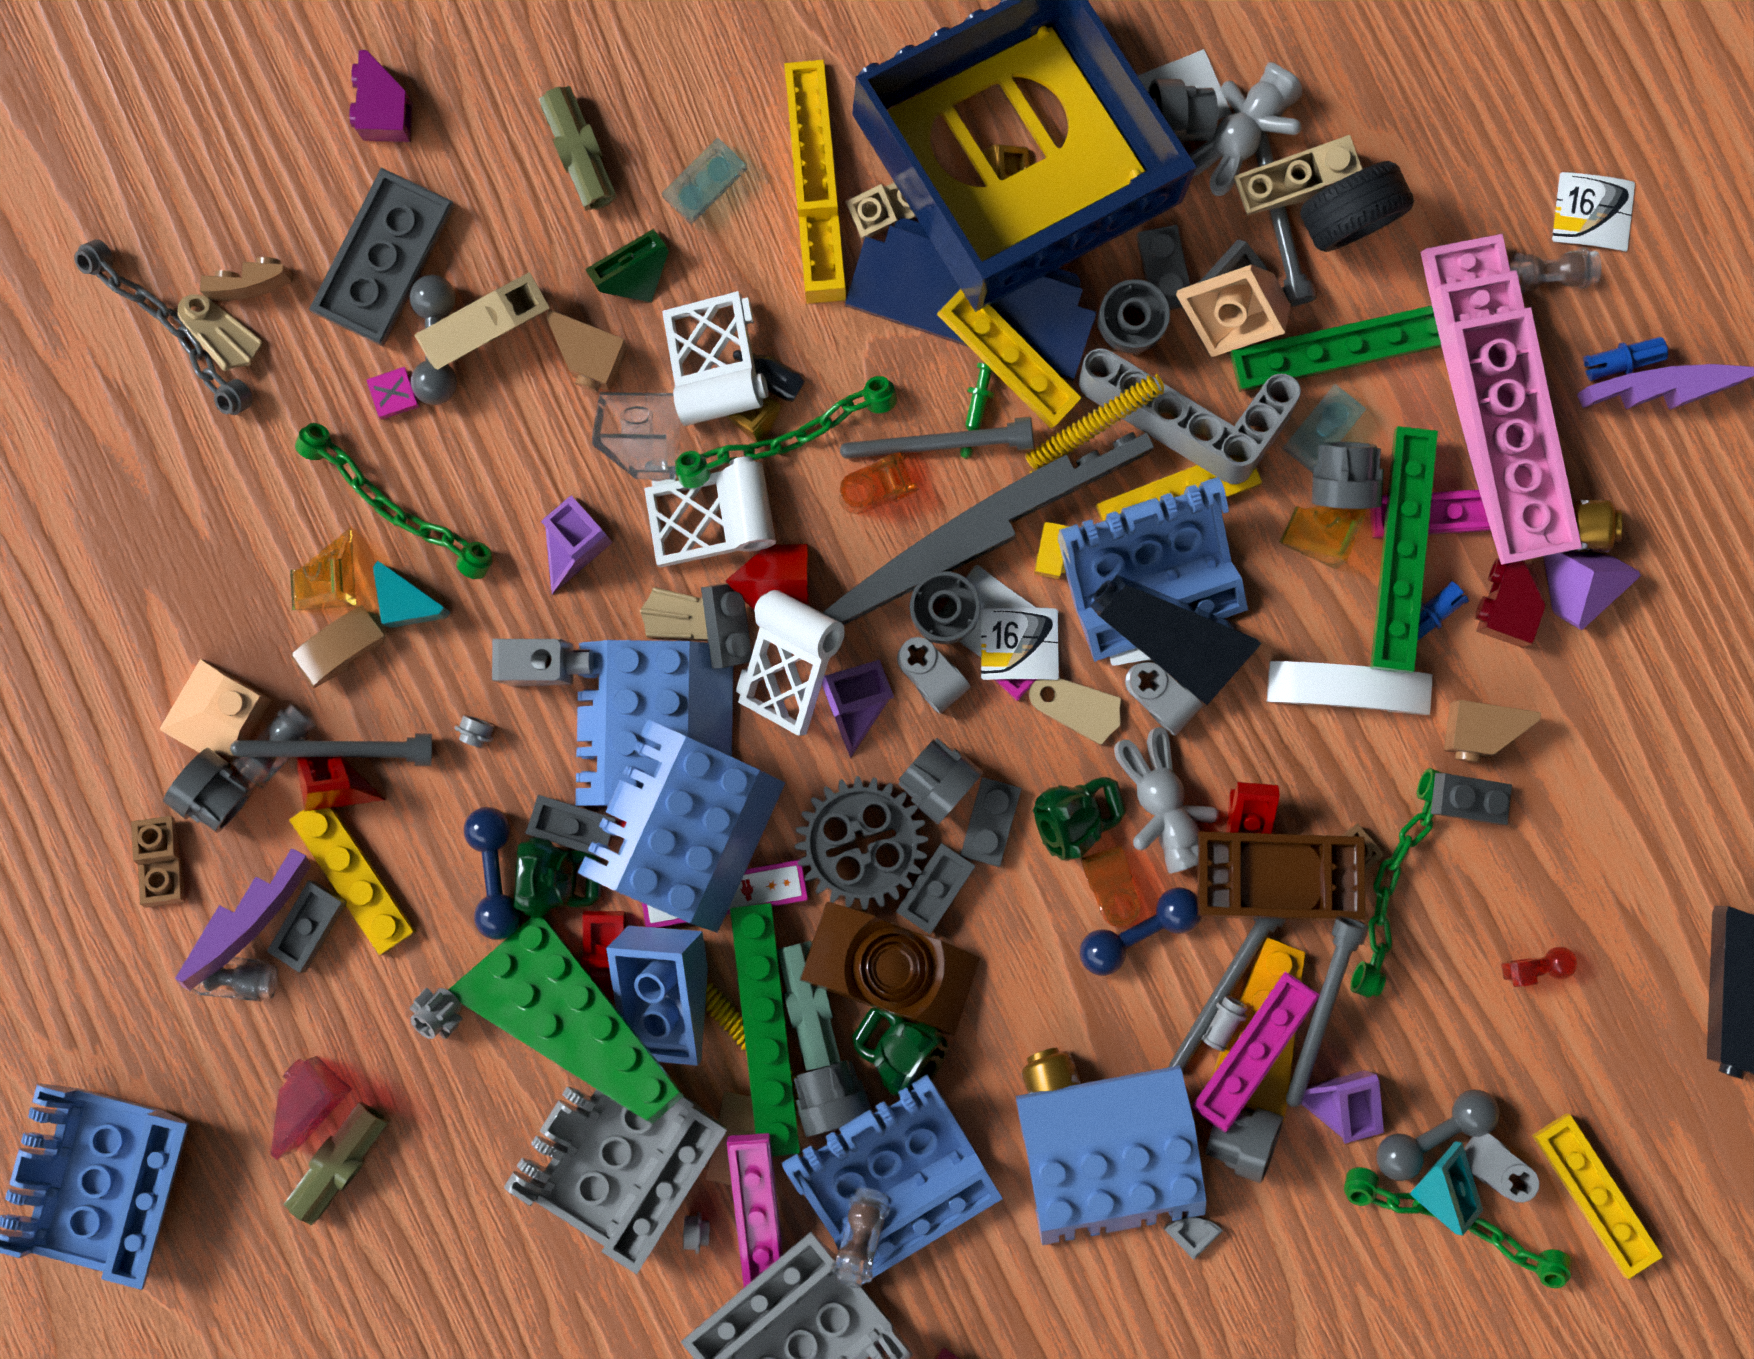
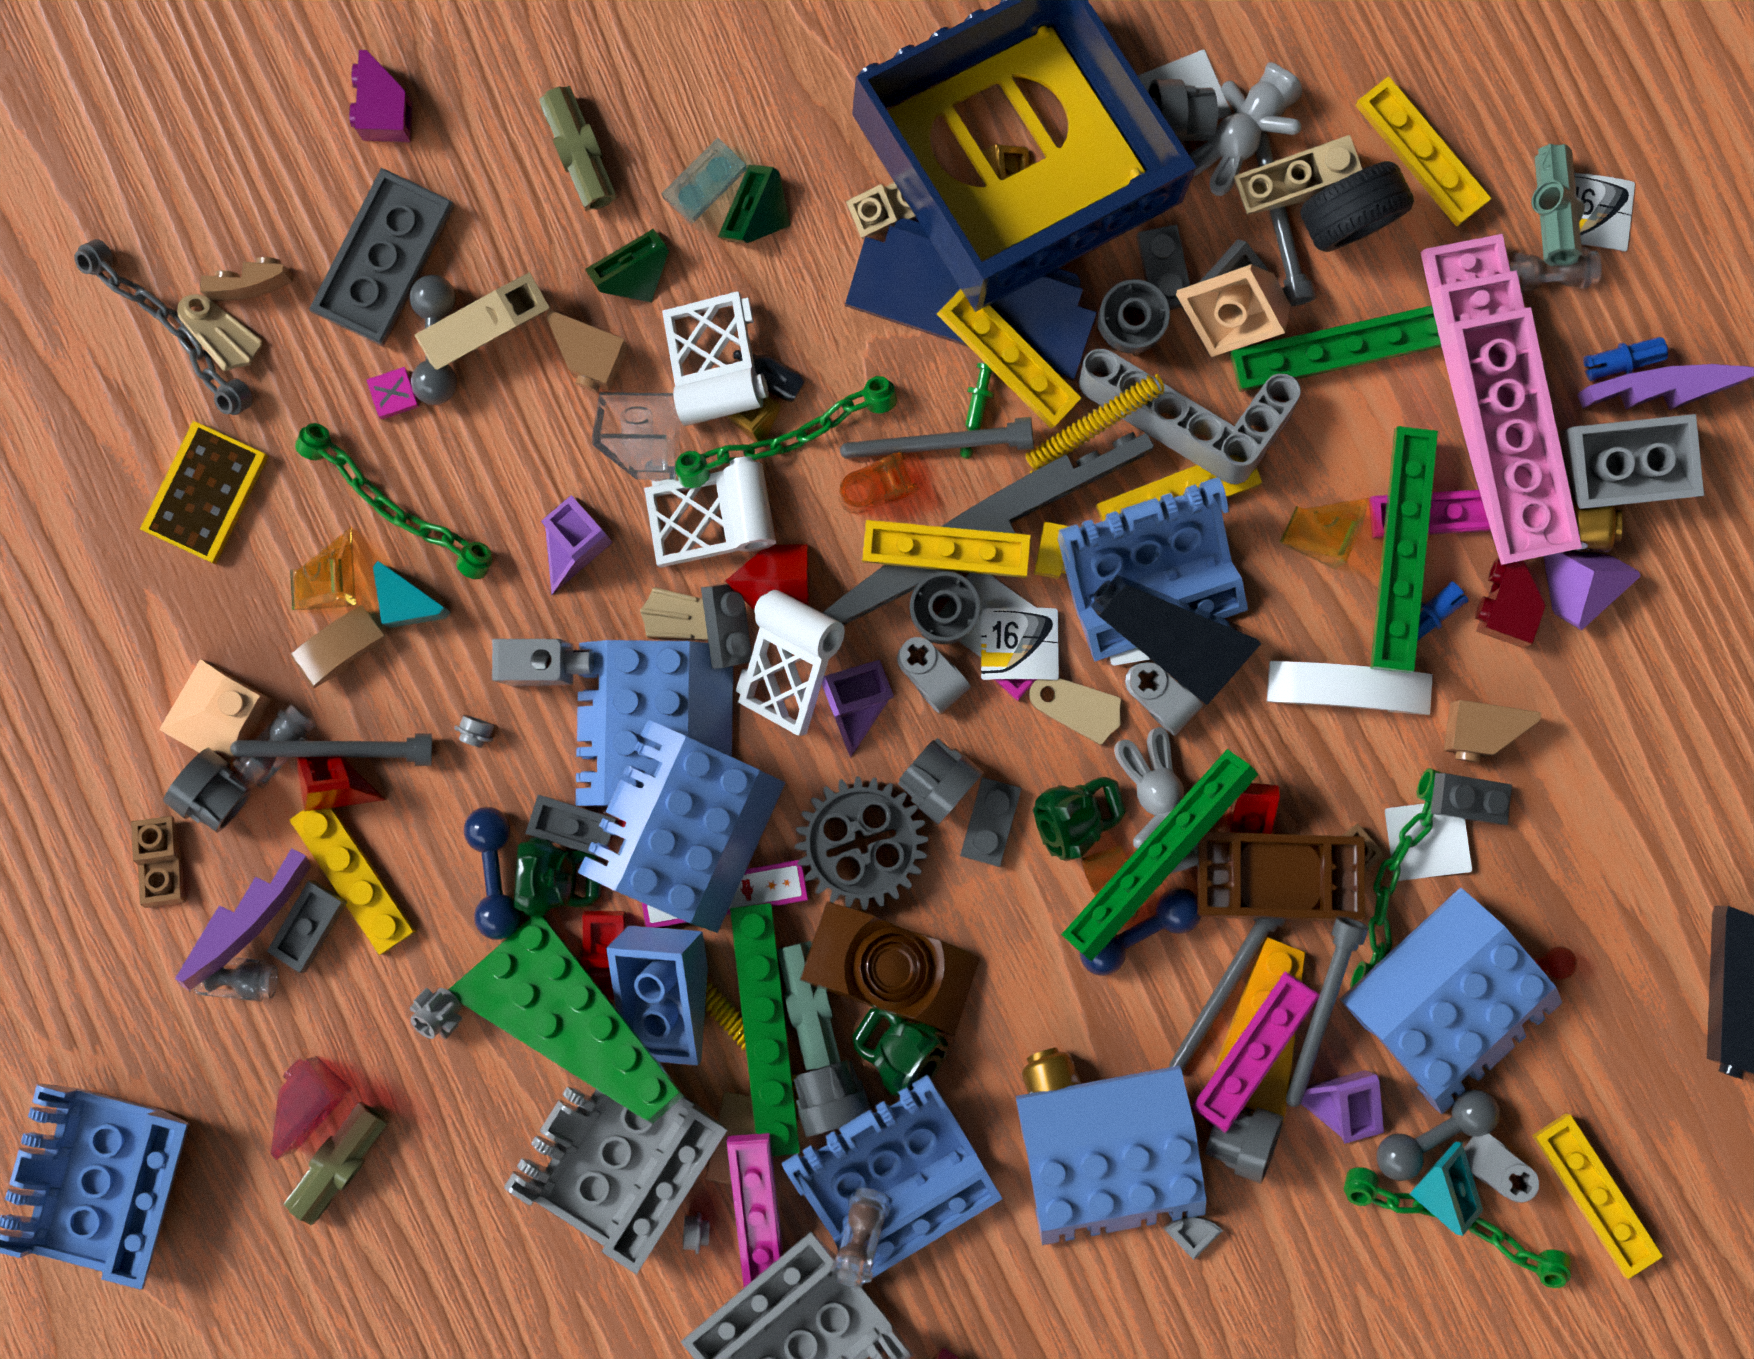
(204, 492): none -> tile
(757, 207): none -> dark green slope
(815, 181): yellow slope -> none
(935, 888): dark grey plate -> none
(946, 548): none -> yellow plate
(1159, 854): none -> green plate
(1225, 1023): light grey pin -> none
(1326, 423): clear light blue plate -> none
(1348, 476): dark grey piece -> none
(1422, 151): none -> yellow plate
(1438, 853): none -> white sticker
(1452, 998): none -> medium blue slope
(1558, 205): none -> sand green piece
(1633, 461): none -> light grey slope

